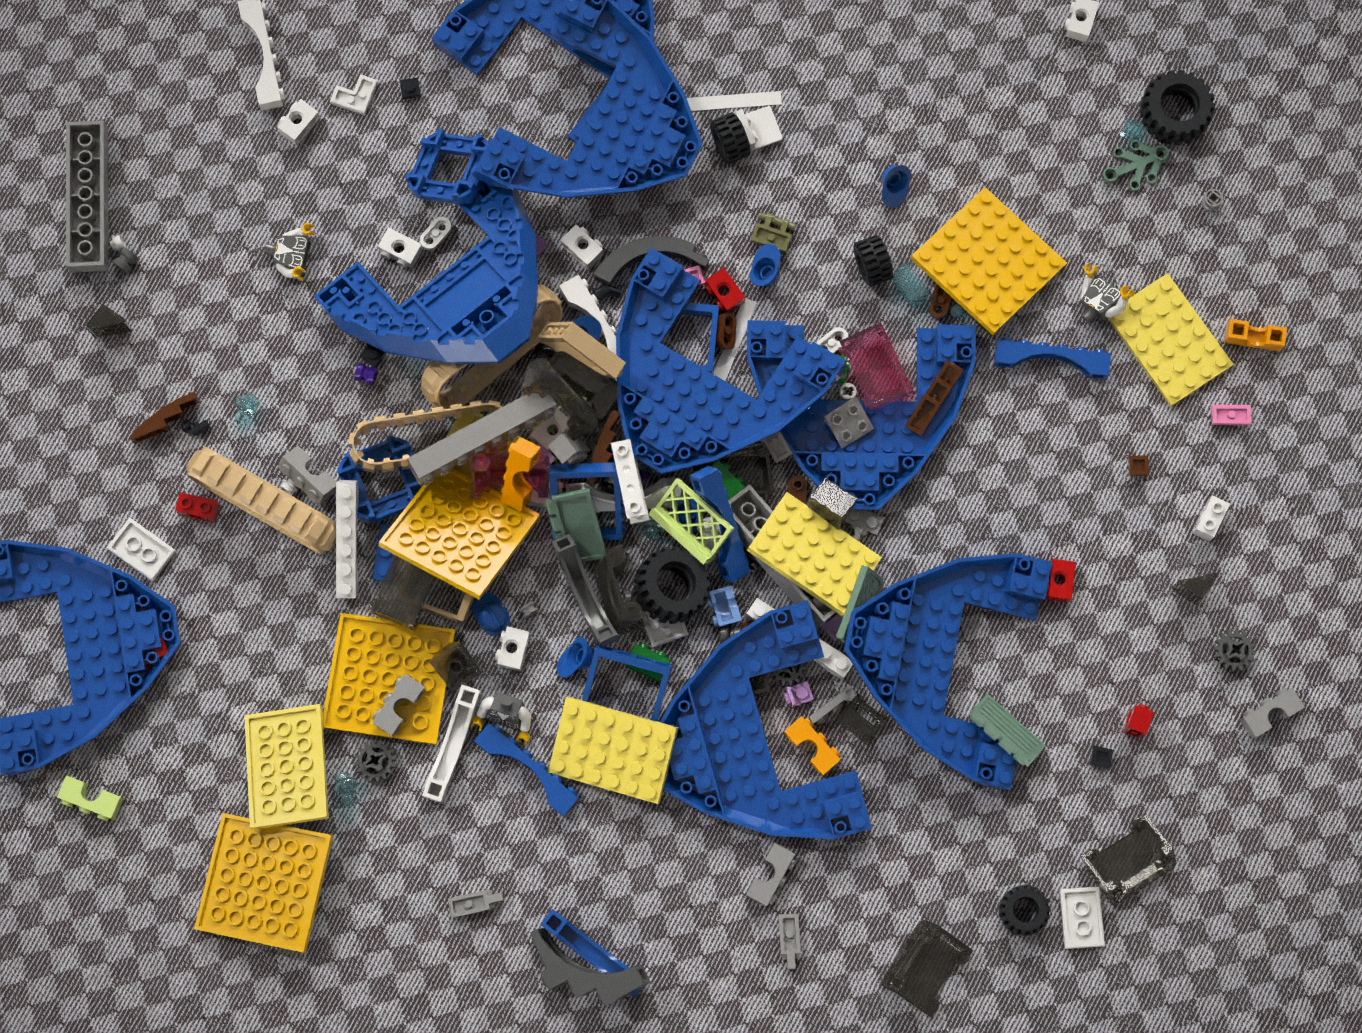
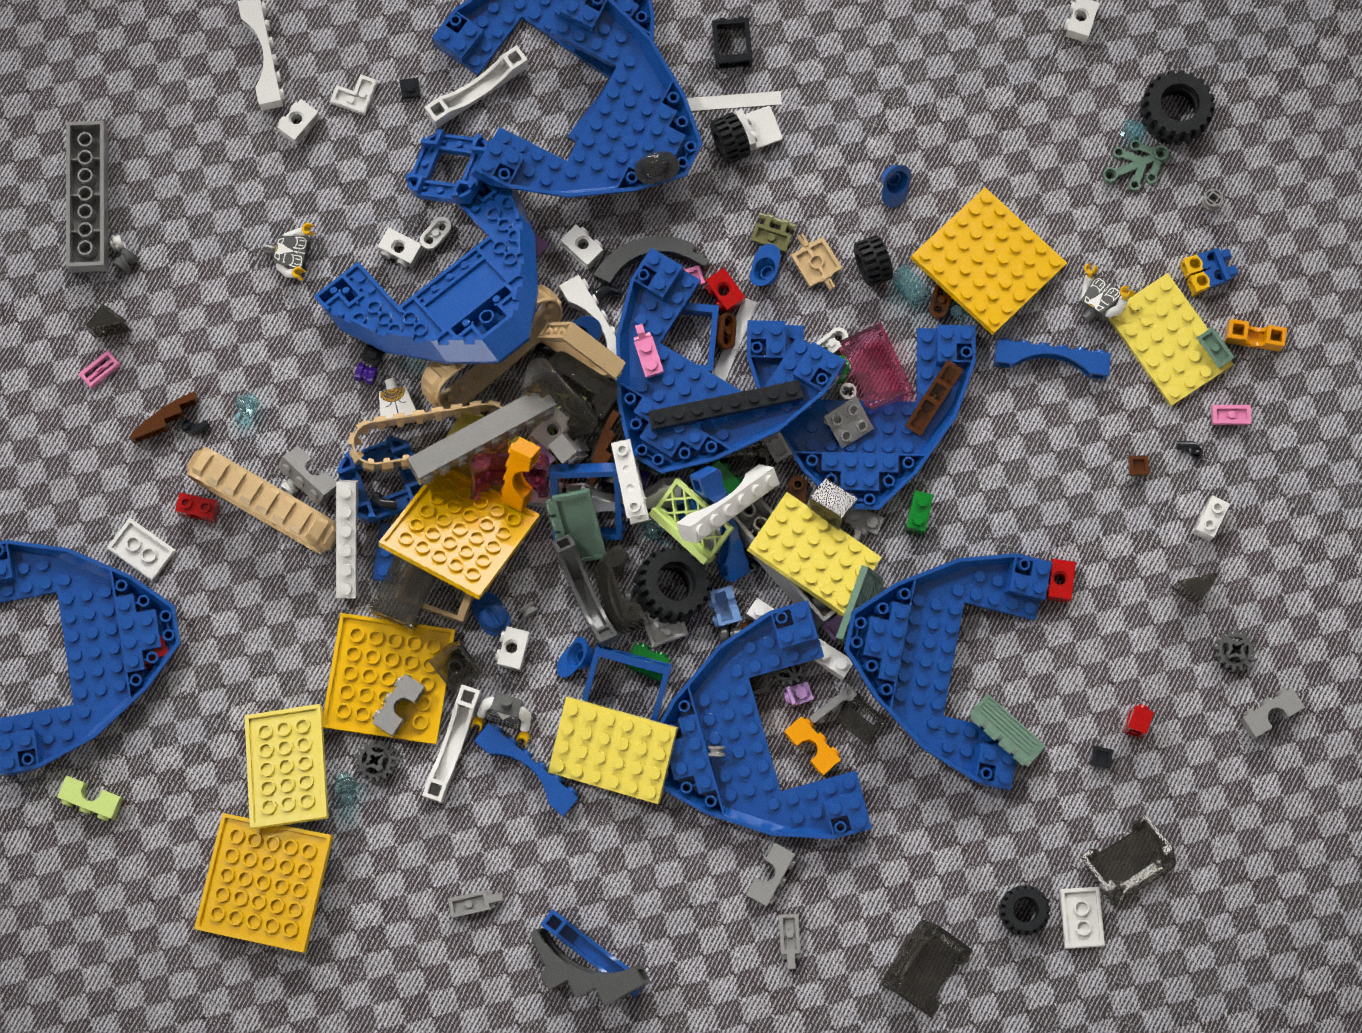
(106, 373): none -> bright pink tile
(377, 500): none -> black arm
(395, 400): none -> white torso
(454, 103): none -> white arch
(647, 353): none -> bright pink hinge
(657, 167): none -> clear smoke piece
(705, 521): none -> white arch
(716, 750): none -> light grey bush
(725, 405): none -> black plate
(732, 60): none -> black window
(816, 262): none -> tan plate
(919, 512): none -> green brick
(1191, 447): none -> black arm
(1207, 270): none -> hips
(1215, 347): none -> sand green panel

